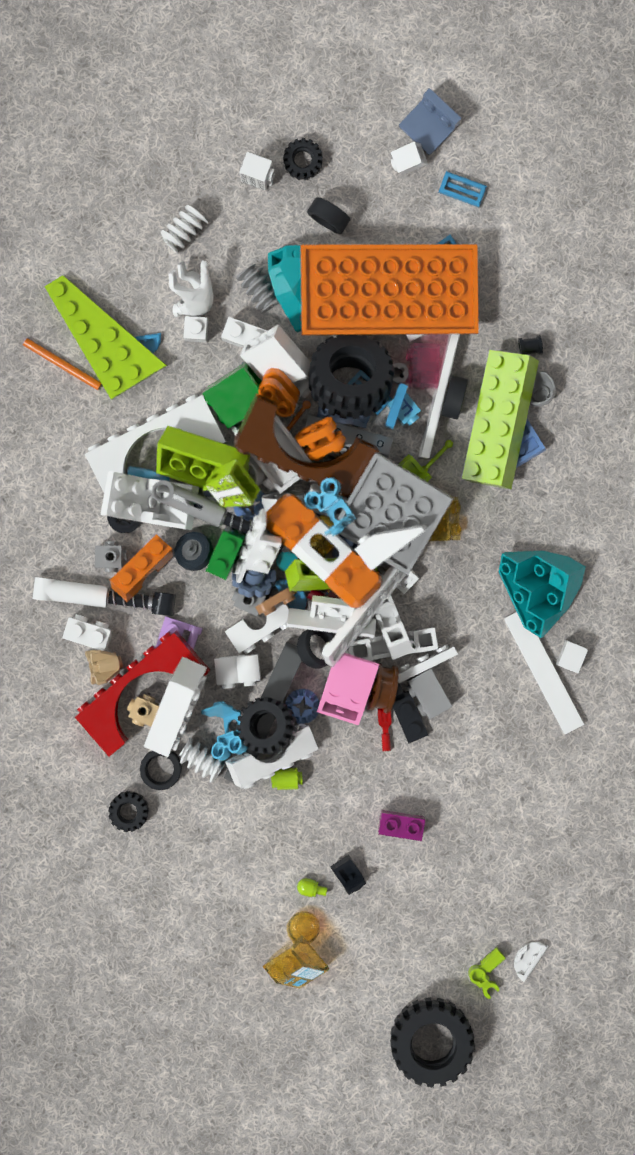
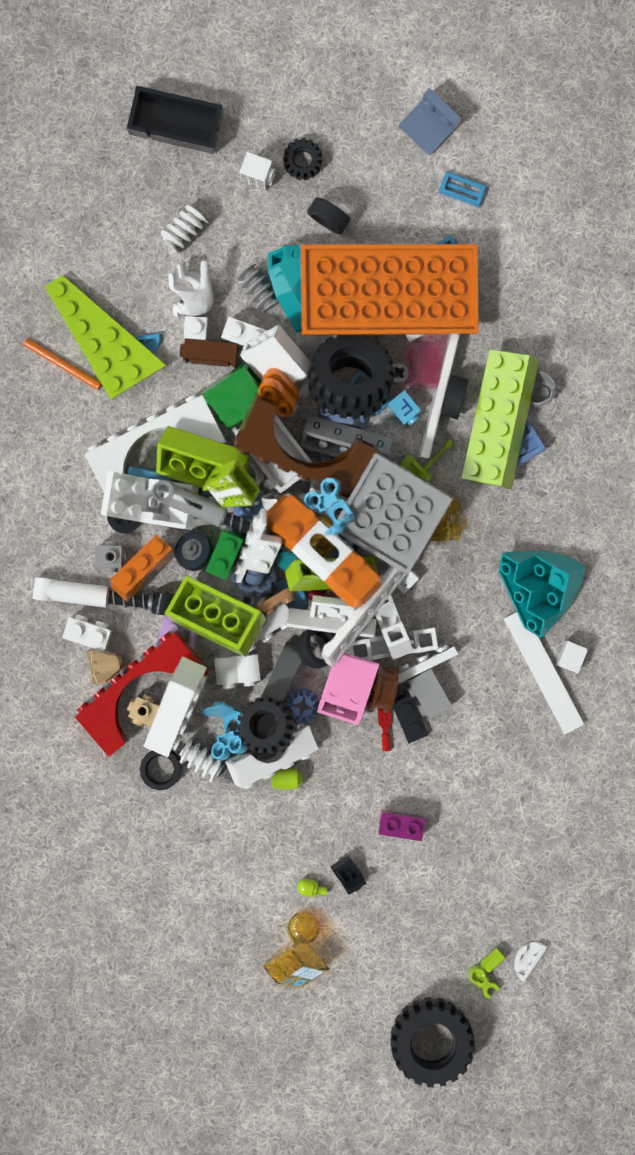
(138, 802): black tyre -> none
(175, 119): none -> black piece
(209, 353): none -> reddish brown window
(215, 616): none -> lime brick
(306, 405): orange hinge -> none
(320, 439): orange brick -> none
(383, 544): white slope -> none
(396, 405): dark azure tile -> none
(408, 158): white brick -> none
(531, 345): black bush -> none

